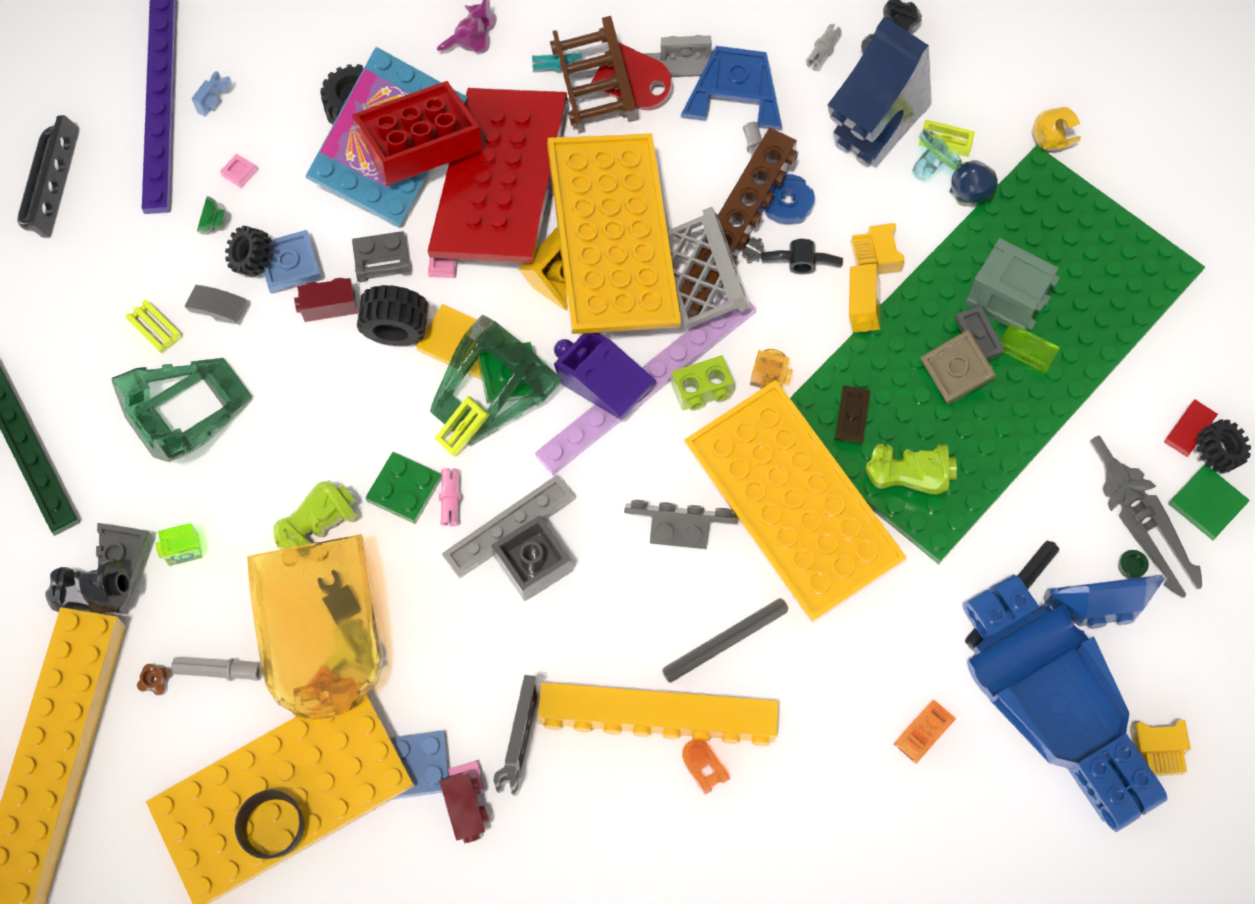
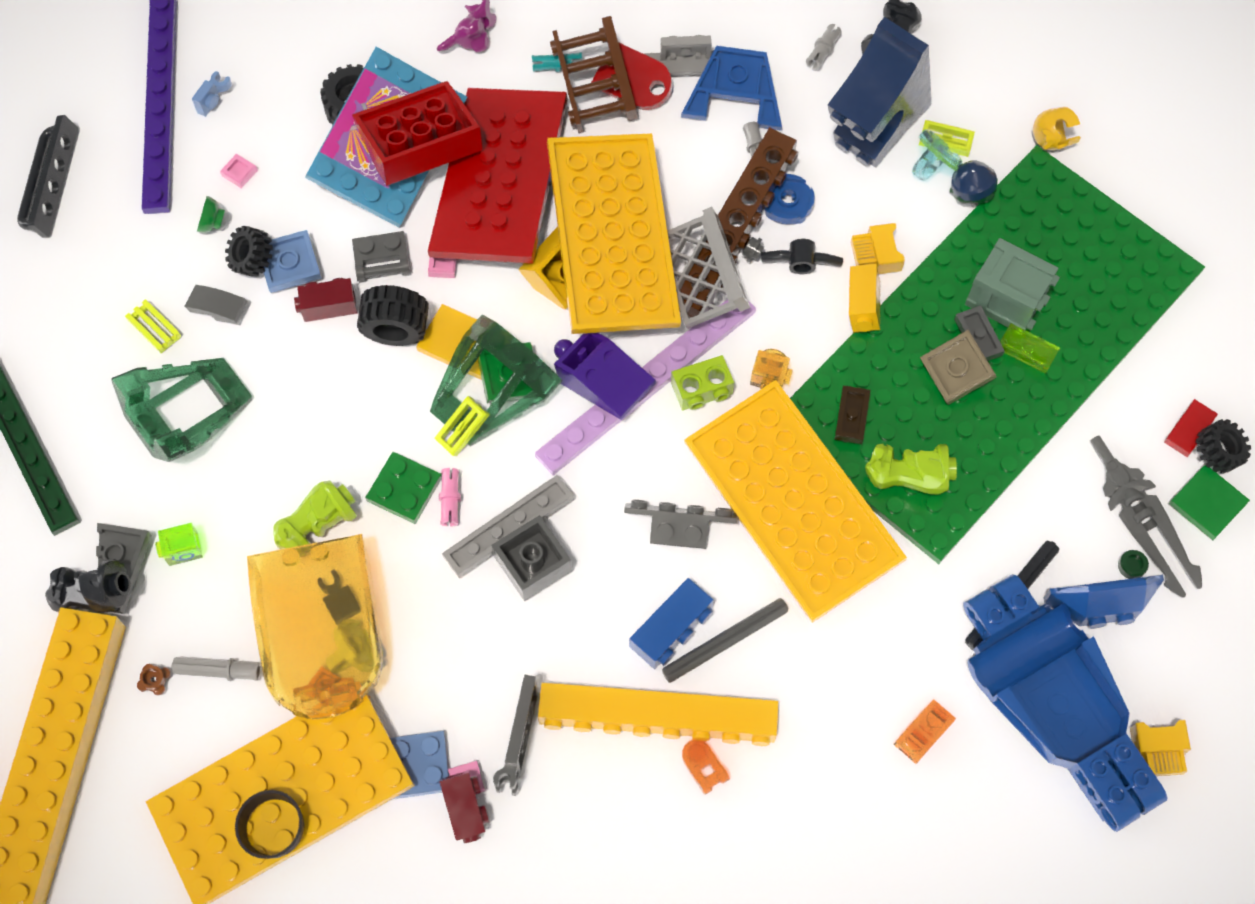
(672, 624): none -> blue brick

